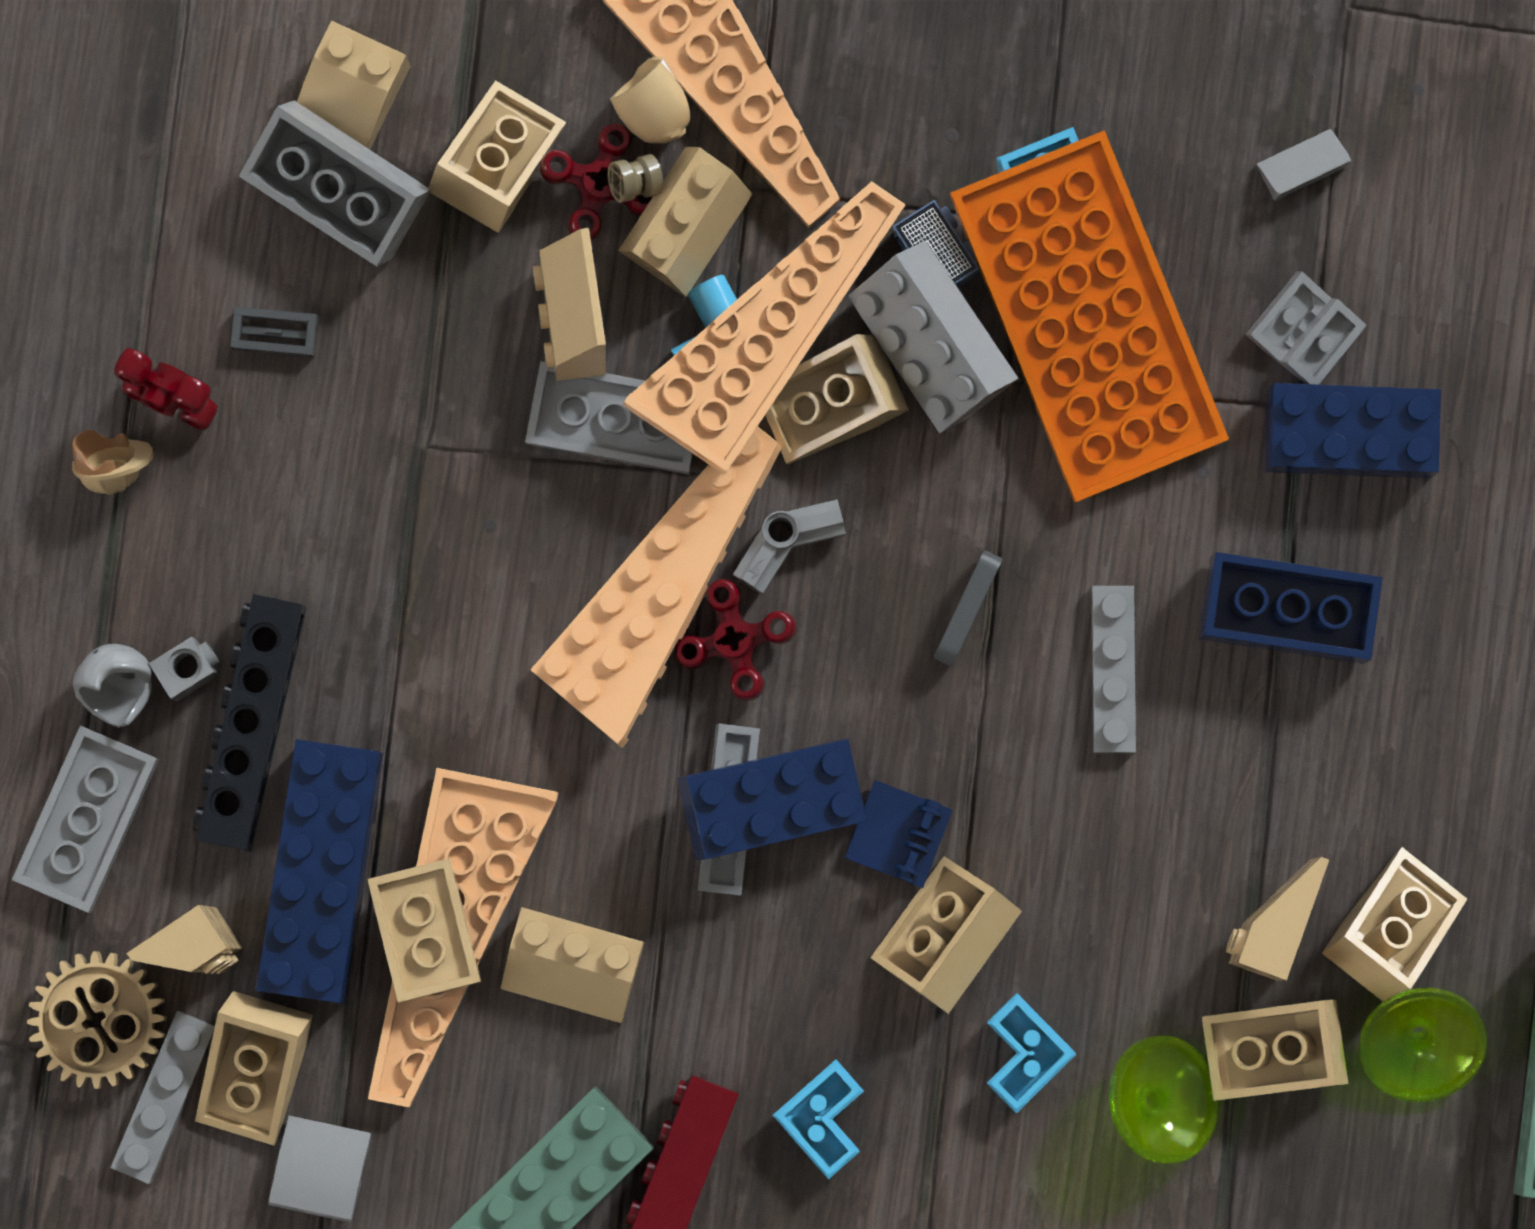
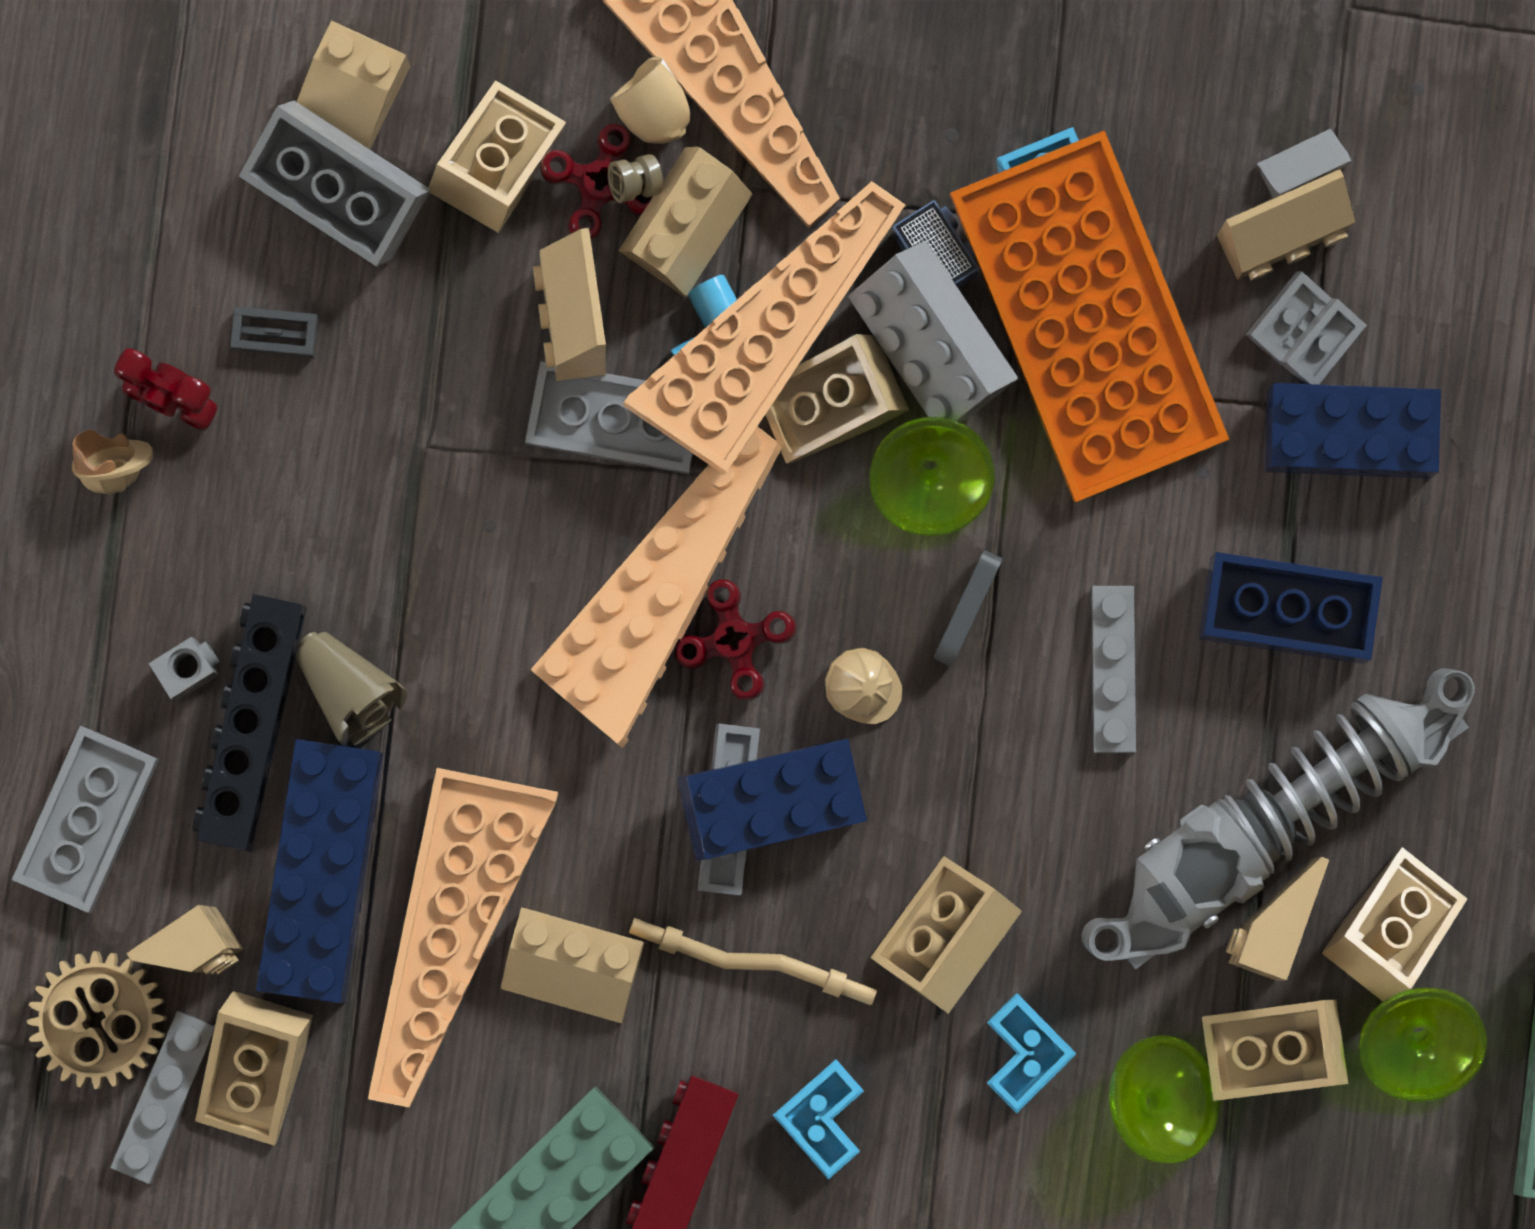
(113, 683): light grey piece -> none
(319, 1169): light grey slope -> none
(348, 688): none -> dark tan cone
(424, 930): tan plate -> none
(766, 556): light grey piece -> none
(832, 981): none -> tan bar
(863, 686): none -> tan piece
(899, 833): dark blue hinge -> none
(938, 498): none -> clear neon green dish
(1231, 845): none -> piece
(1287, 226): none -> tan slope

